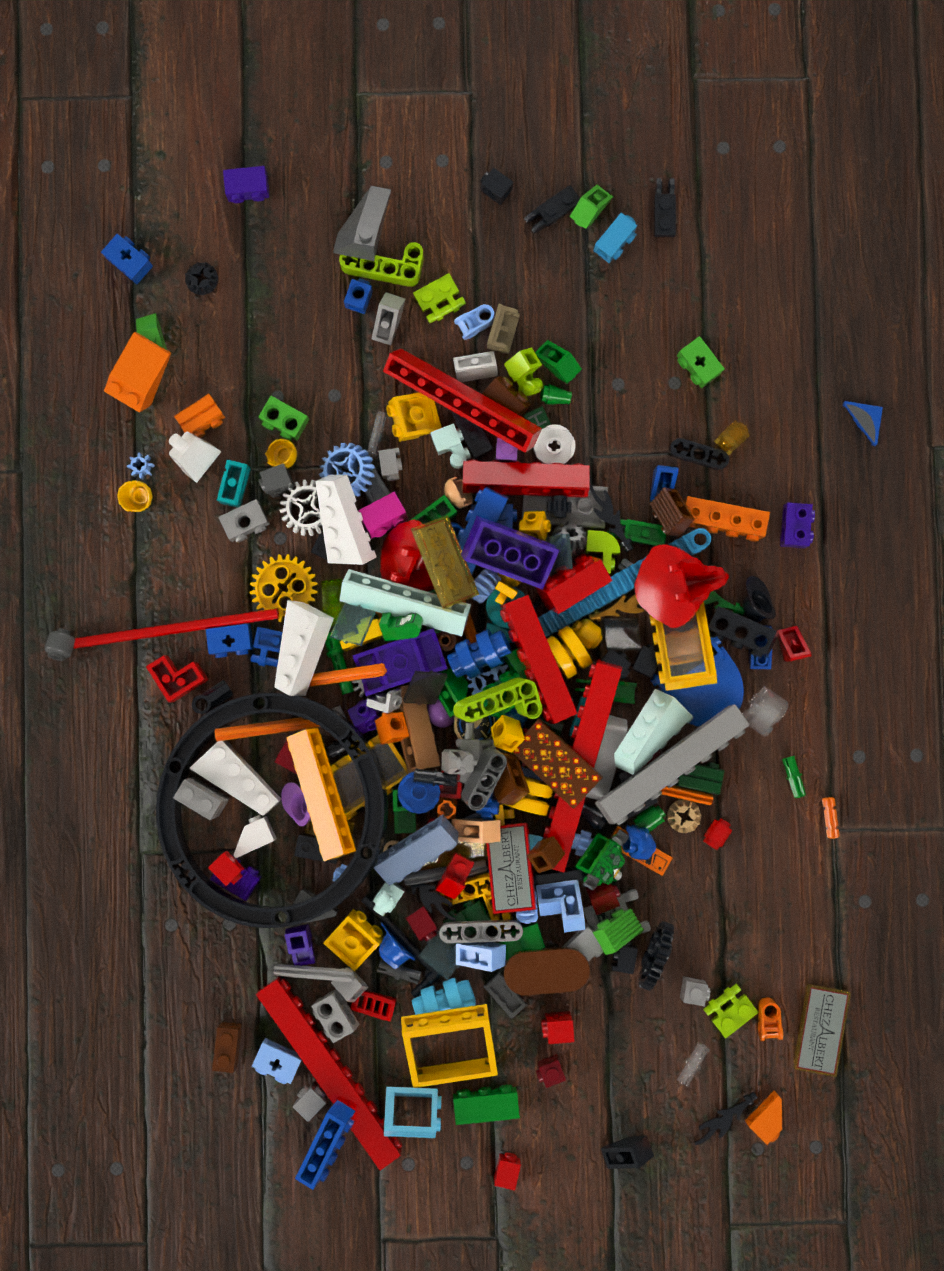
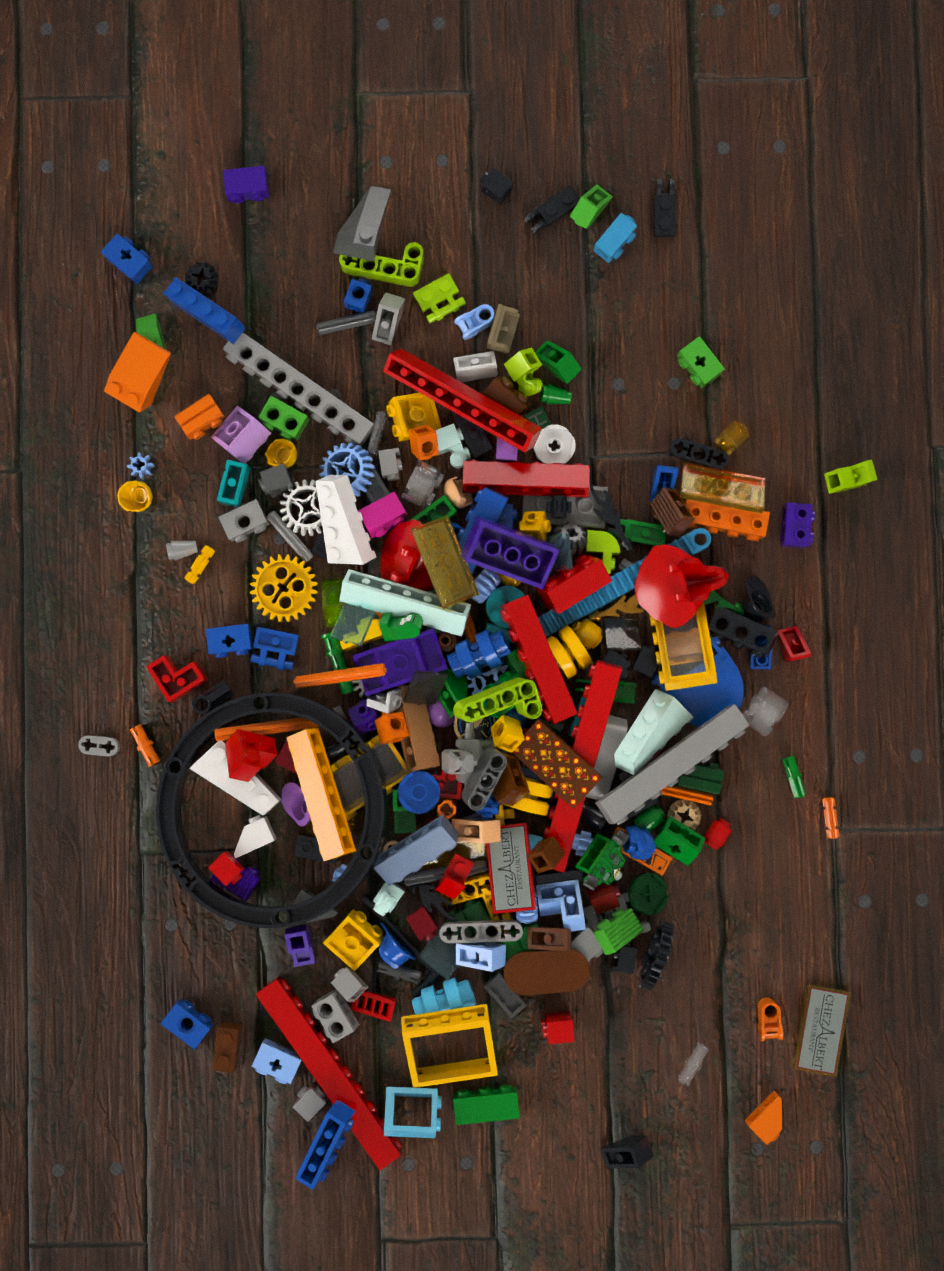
(59, 644): dark grey head -> none
(99, 740): none -> light grey beam
(145, 745): none -> orange pin
(175, 1023): none -> blue brick
(176, 628): red piece -> none
(181, 549): none -> light grey cone
(192, 454): white torso -> none
(199, 564): none -> yellow axle
(201, 798): light grey brick -> none
(204, 310): none -> blue brick
(241, 435): none -> lavender slope
(248, 753): none -> red brick
(289, 536): none -> light grey axle
(301, 647): white wedge -> none
(311, 390): none -> light grey brick
(314, 972): light grey axle -> none
(346, 322): none -> dark grey axle
(418, 437): none -> orange brick
(422, 483): none -> clear brick
(435, 777): black axle -> none
(505, 591): yellow tile -> none
(507, 1171): red brick -> none
(549, 938): none -> reddish brown slope
(550, 1071): dark red brick -> none
(648, 893): none -> dark green tile
(679, 840): none -> green brick
(694, 991): light grey brick -> none
(722, 488): none -> clear yellow tile
(724, 1122): black piece -> none
(734, 1015): lime plate -> none
(850, 477): none -> lime brick
(867, 419): tile -> none

